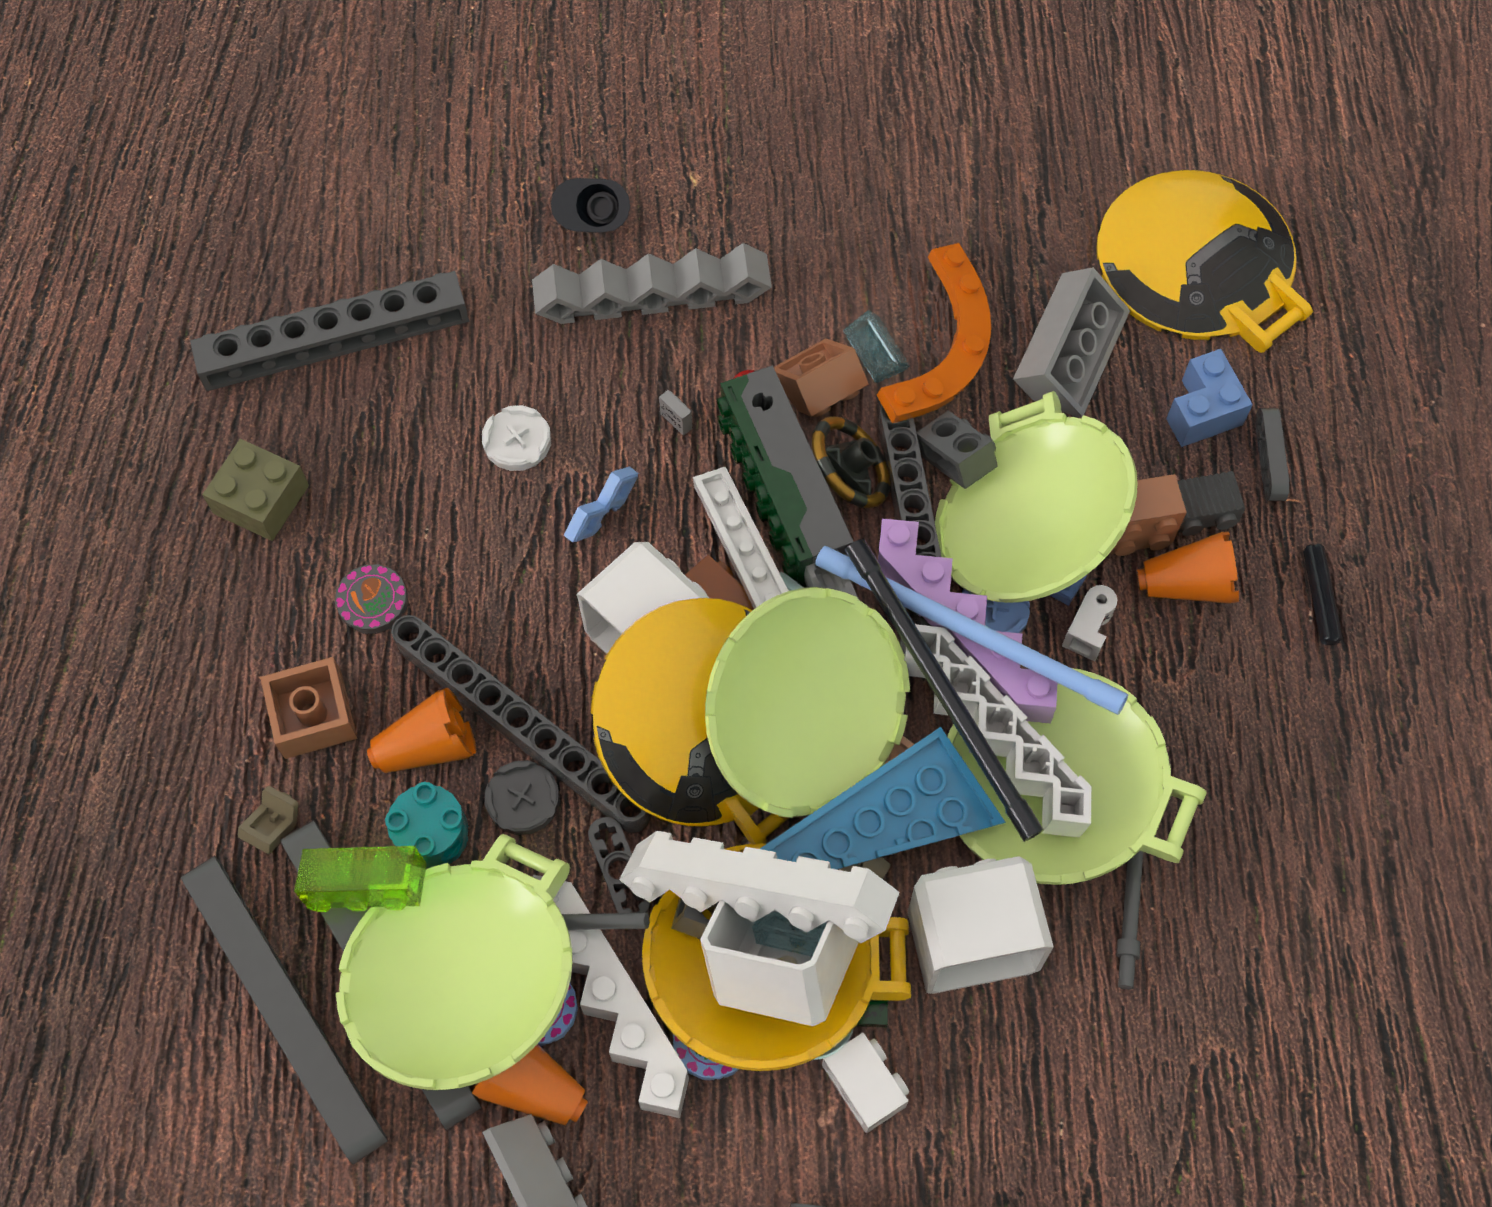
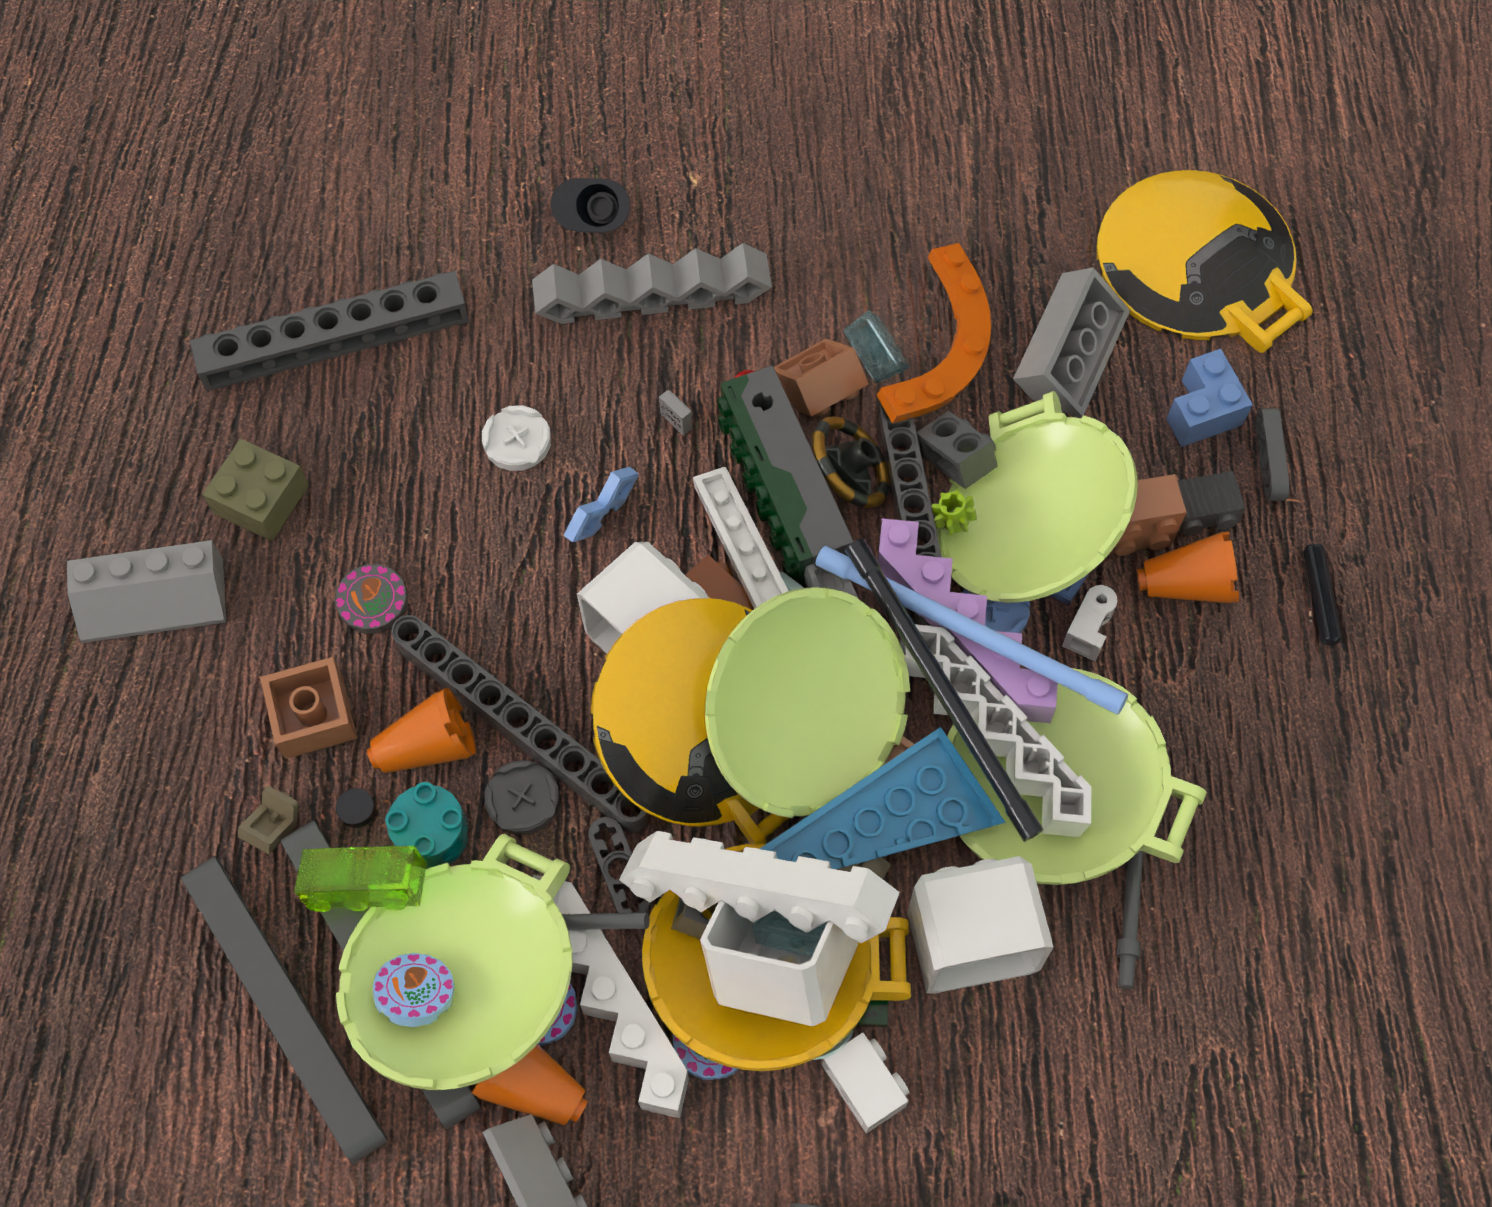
(147, 591): none -> light grey slope
(355, 808): none -> black tile
(413, 989): none -> light blue tile
(954, 512): none -> lime gear

